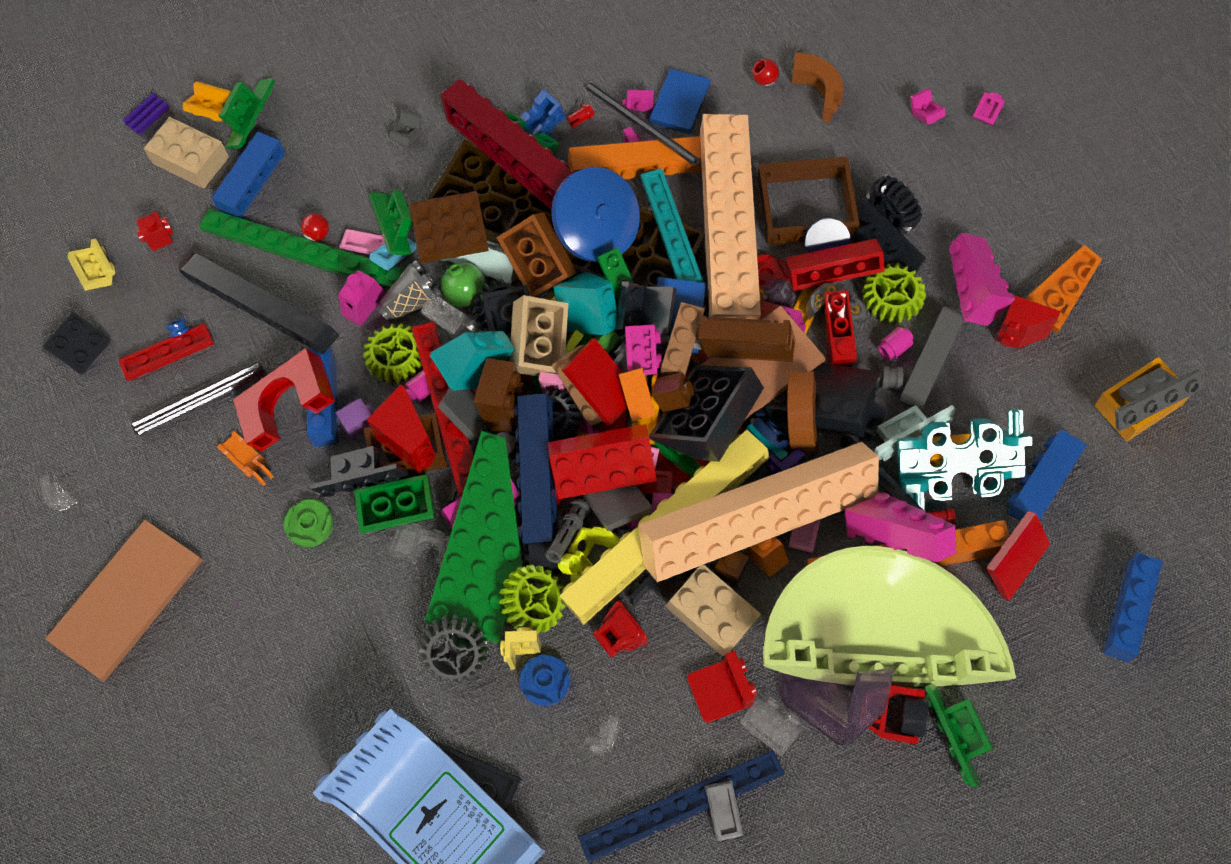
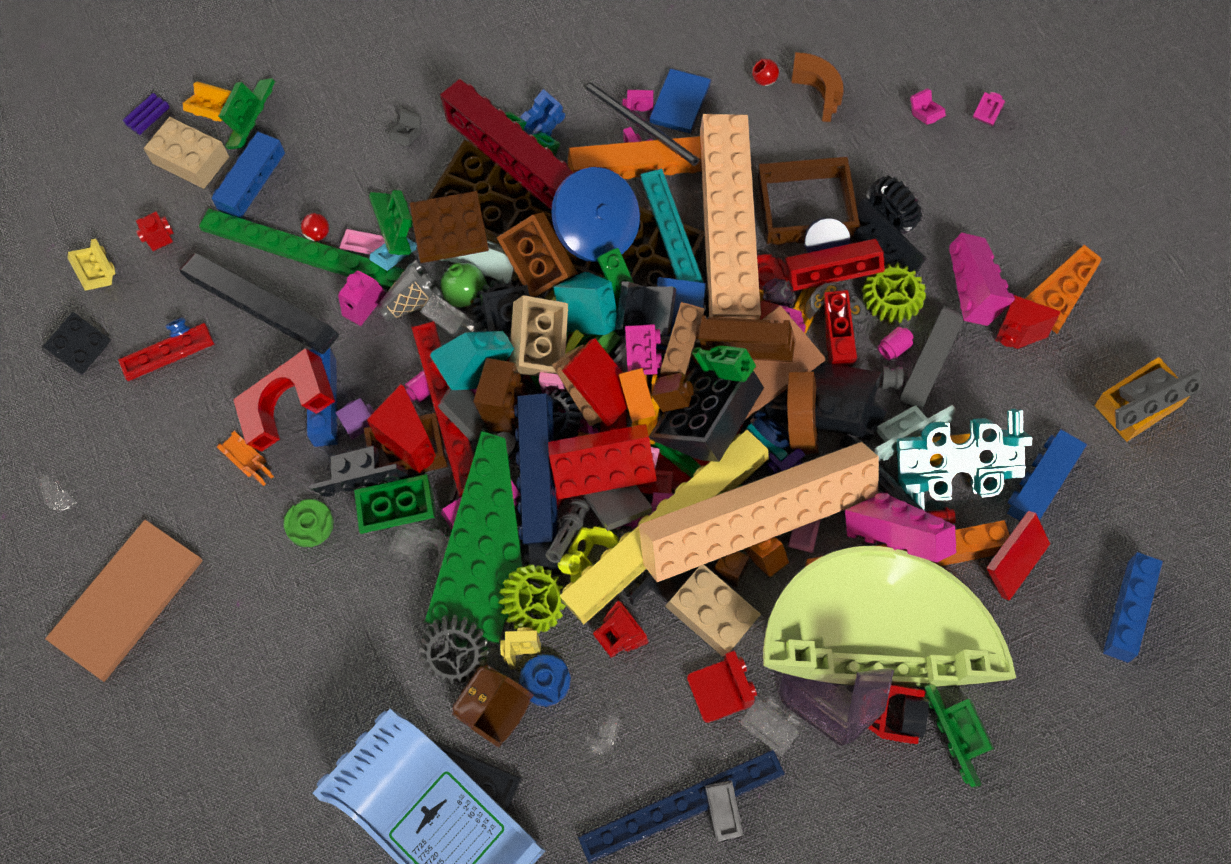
(197, 398): axle -> none
(390, 347): lime gear -> none
(492, 705): none -> reddish brown piece
(581, 115): red pin -> none
(726, 362): none -> green piece

